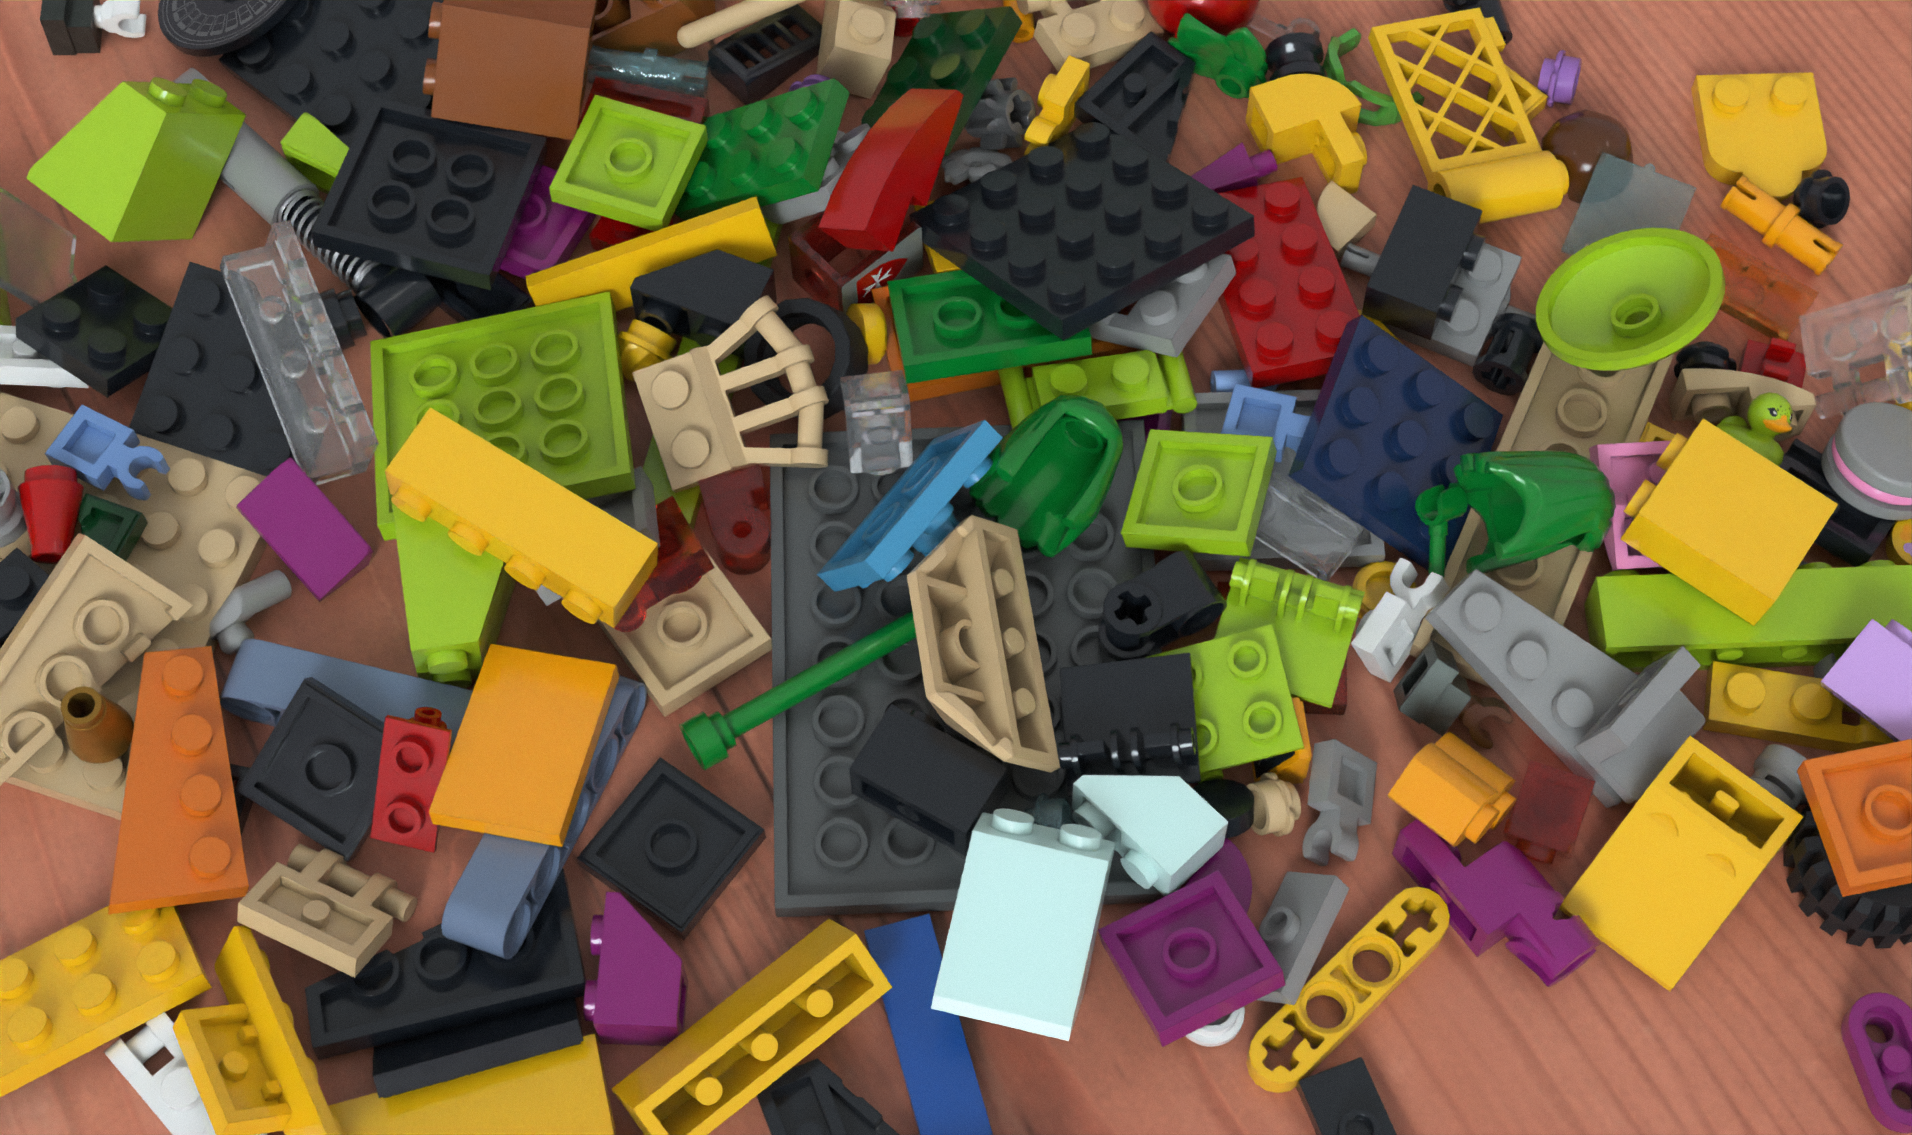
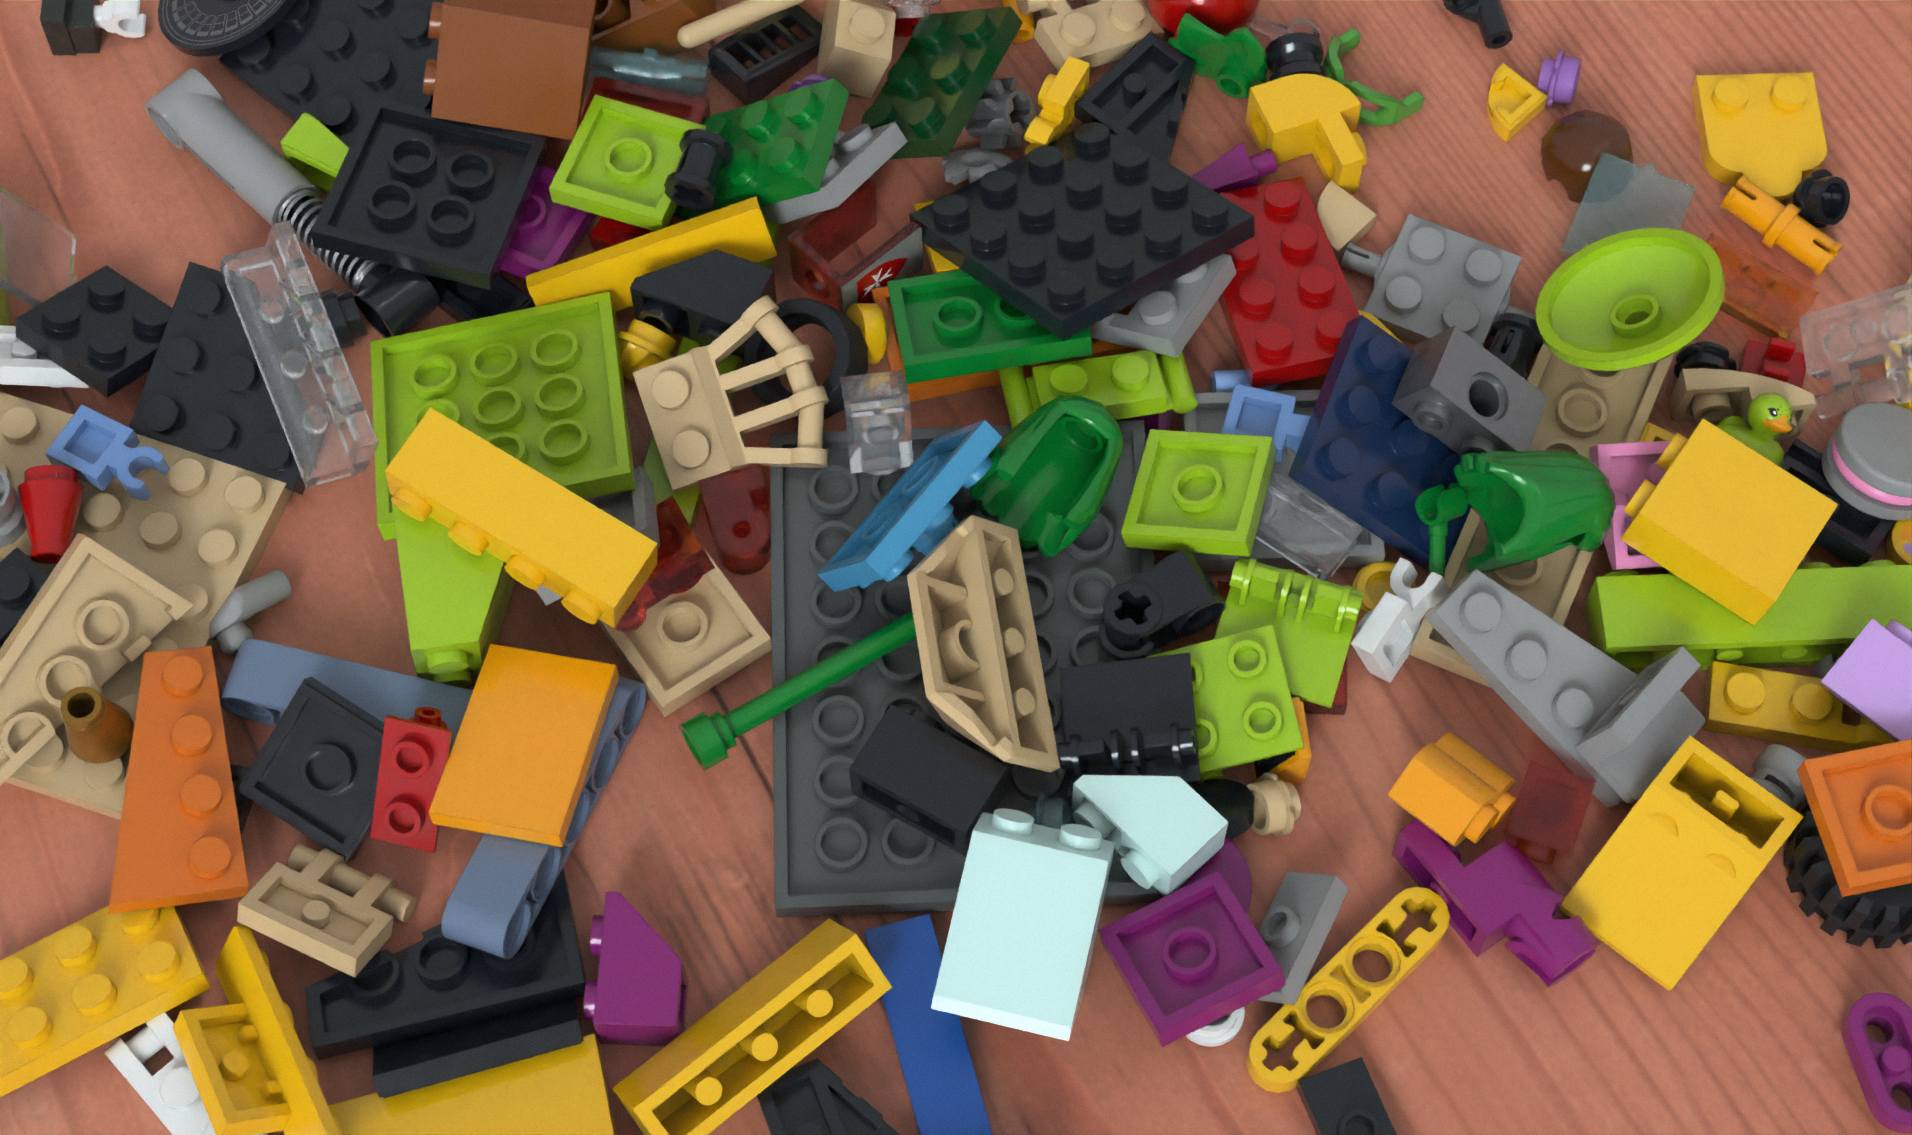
(111, 524): dark green tile -> none
(143, 159): lime slope -> none
(305, 529): magenta slope -> none
(671, 848): black plate -> none
(698, 169): none -> black bush
(891, 170): red slope -> none
(1343, 793): light grey plate -> none
(1422, 263): black brick -> none
(1438, 695): pearl dark grey piece -> none
(1468, 396): none -> flat silver brick
(1495, 177): yellow piece -> none

